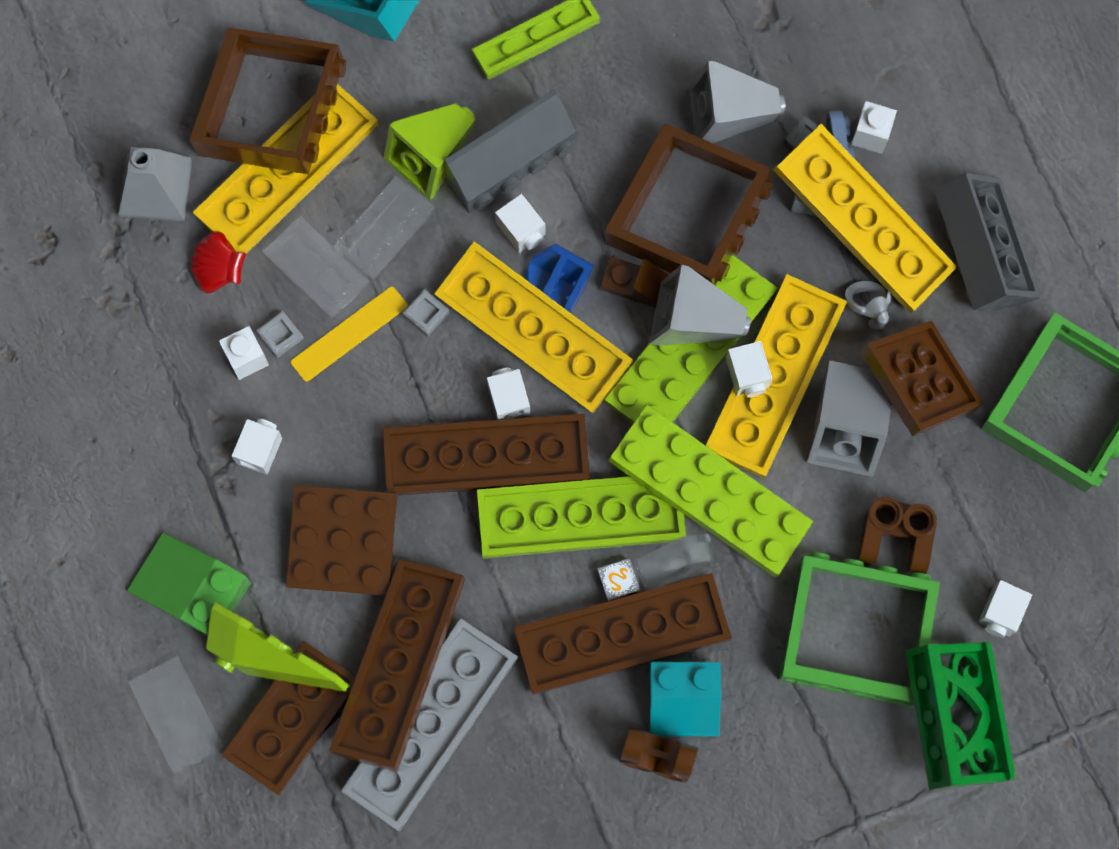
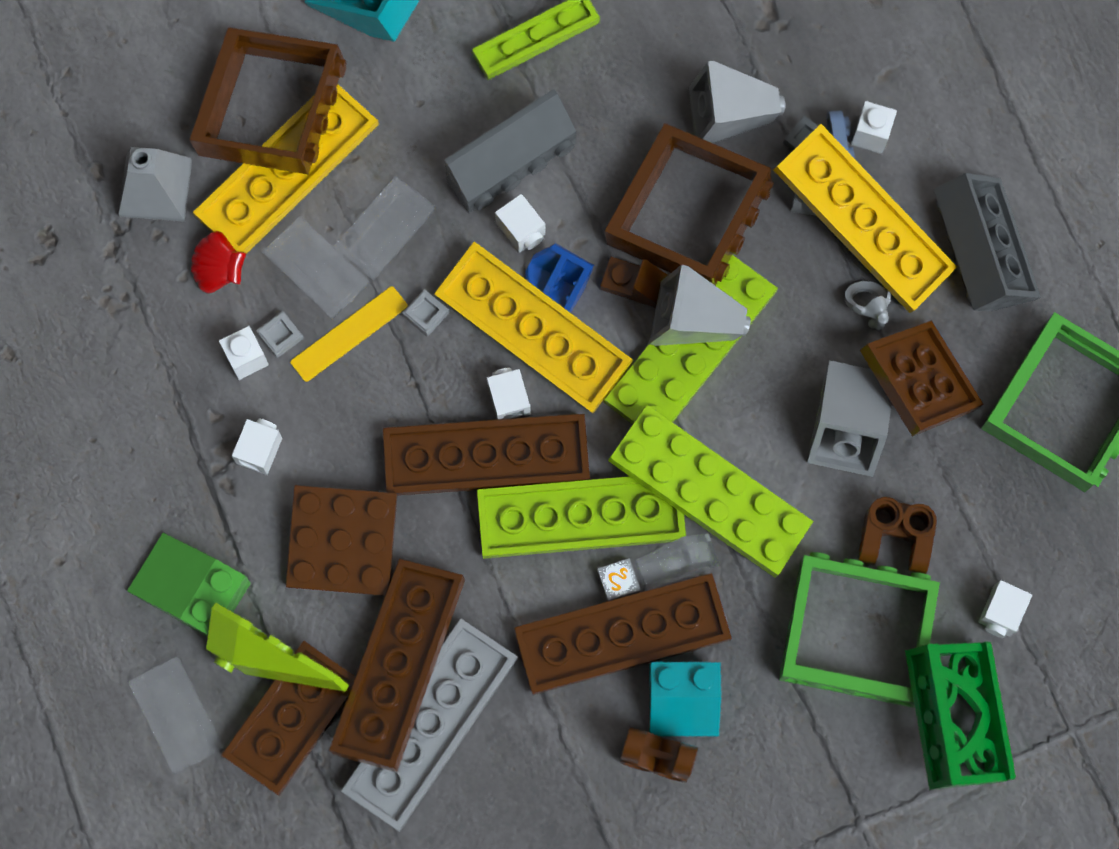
(423, 142): lime slope -> none
(749, 369): white brick -> none
(793, 344): yellow plate -> none

